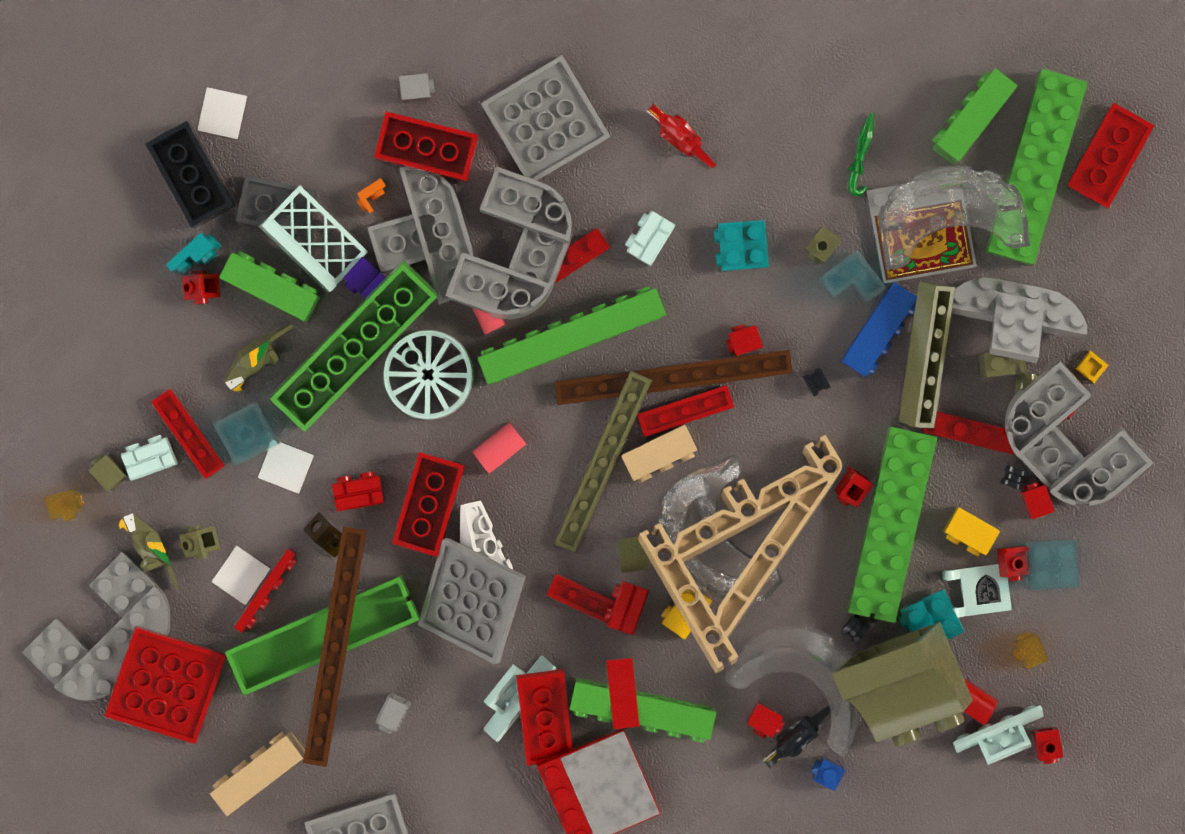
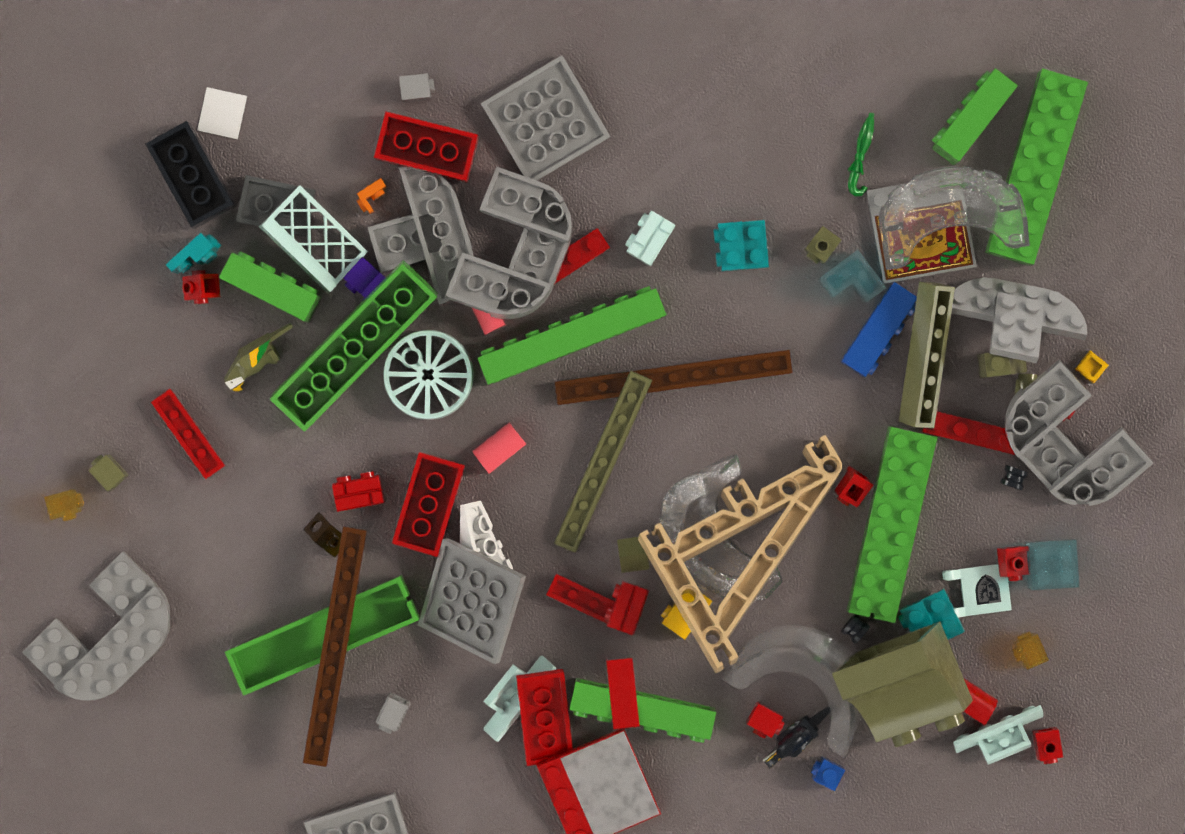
(147, 544): olive animal -> none
(148, 458): light aqua brick -> none
(165, 685): red plate -> none
(199, 542): olive brick -> none
(240, 575): white sticker -> none
(246, 433): clear light blue brick -> none
(257, 774): tan brick -> none
(261, 599): red plate -> none
(286, 467): white sticker -> none
(659, 454): tan brick -> none
(679, 134): red animal -> none
(685, 410): red plate -> none
(743, 340): red brick -> none
(816, 382): black wheel -> none
(971, 531): yellow piece -> none
(1037, 500): red brick -> none
(1110, 155): red plate -> none

